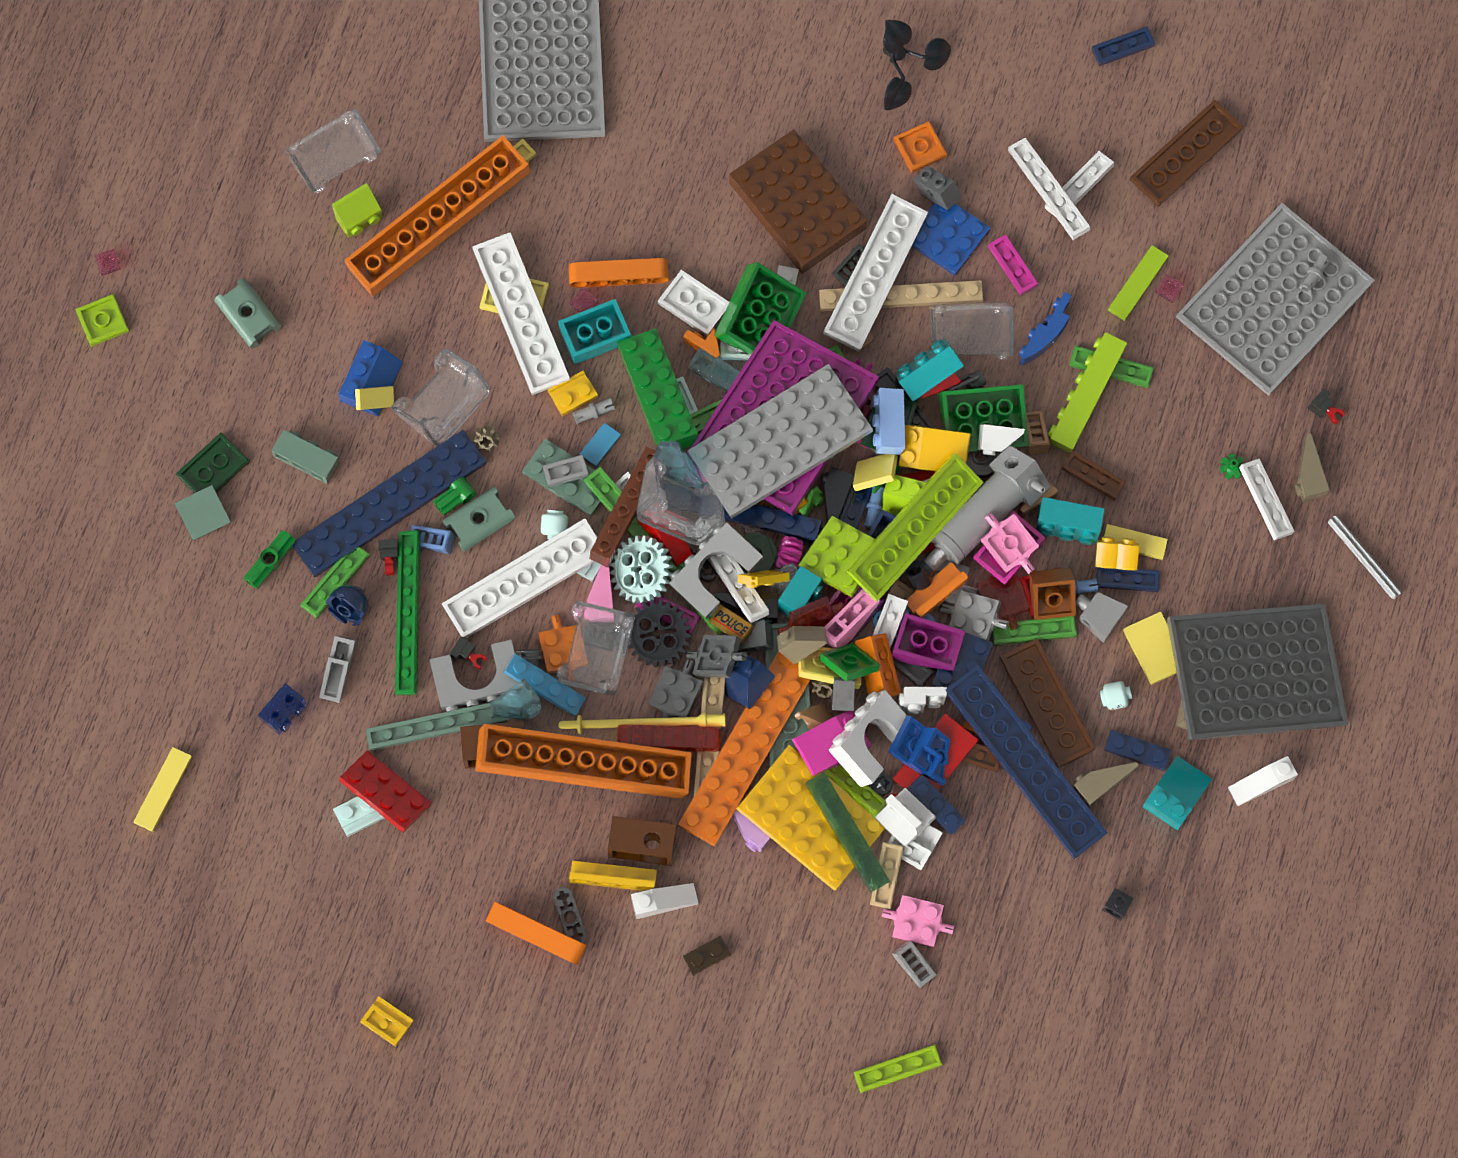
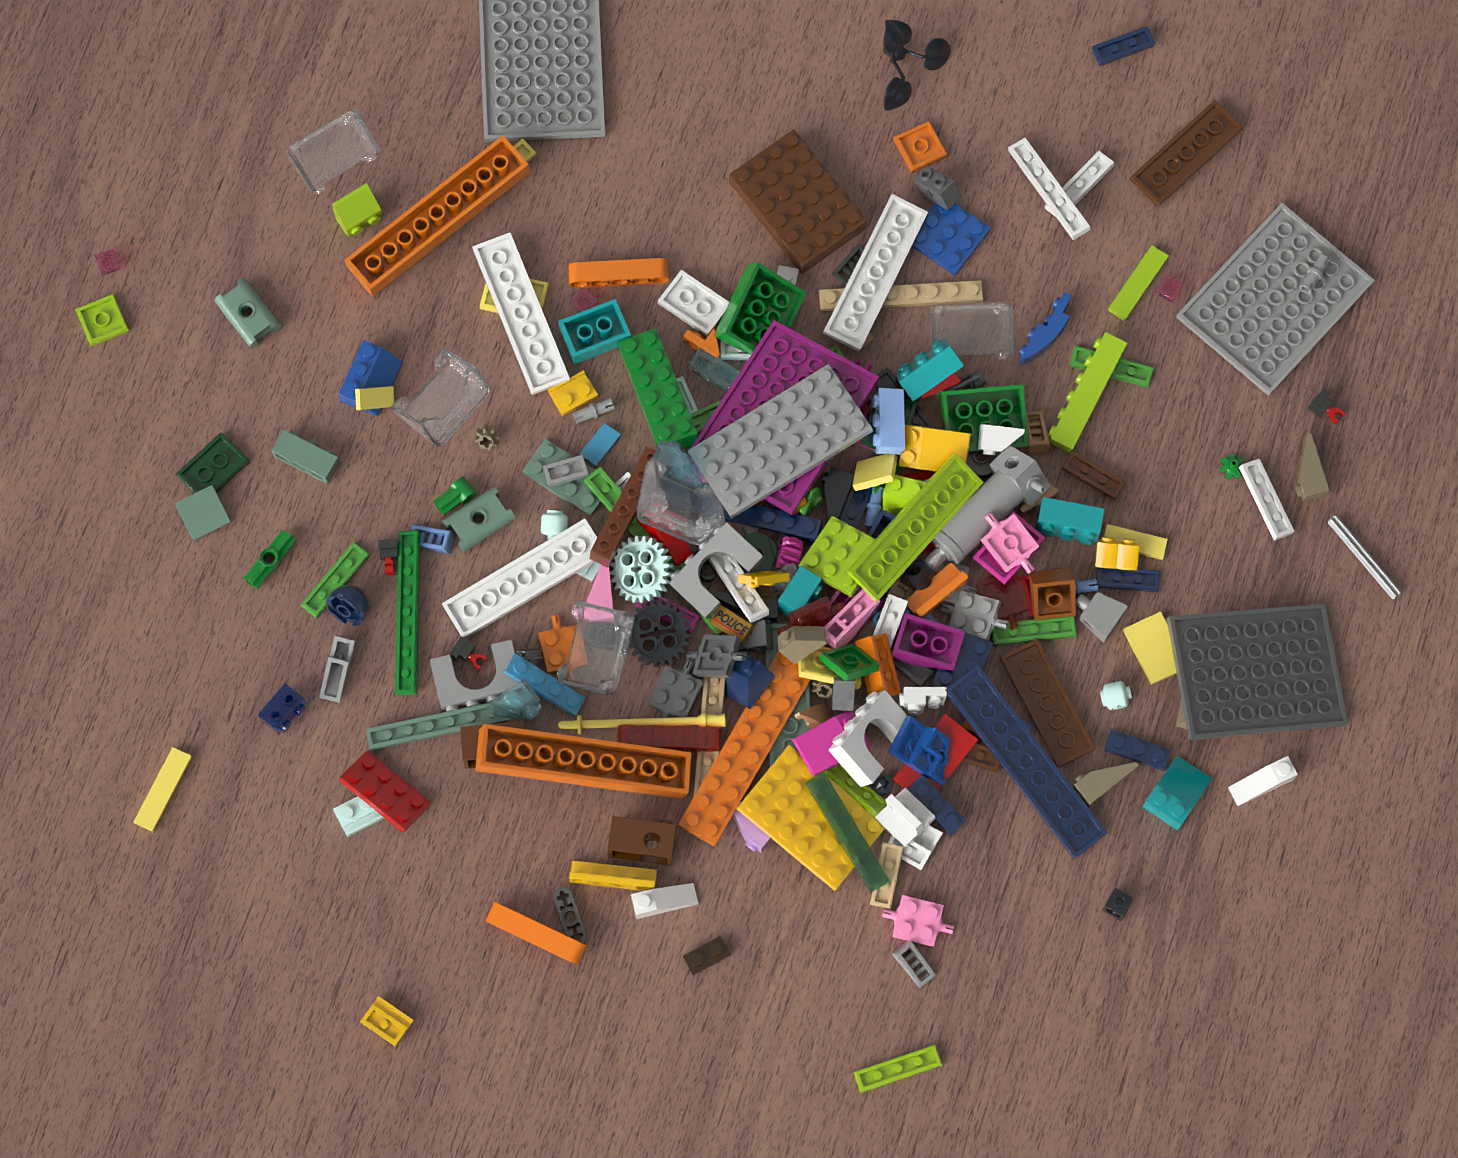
(388, 503): dark blue plate -> none
(1012, 265): dark pink plate -> none

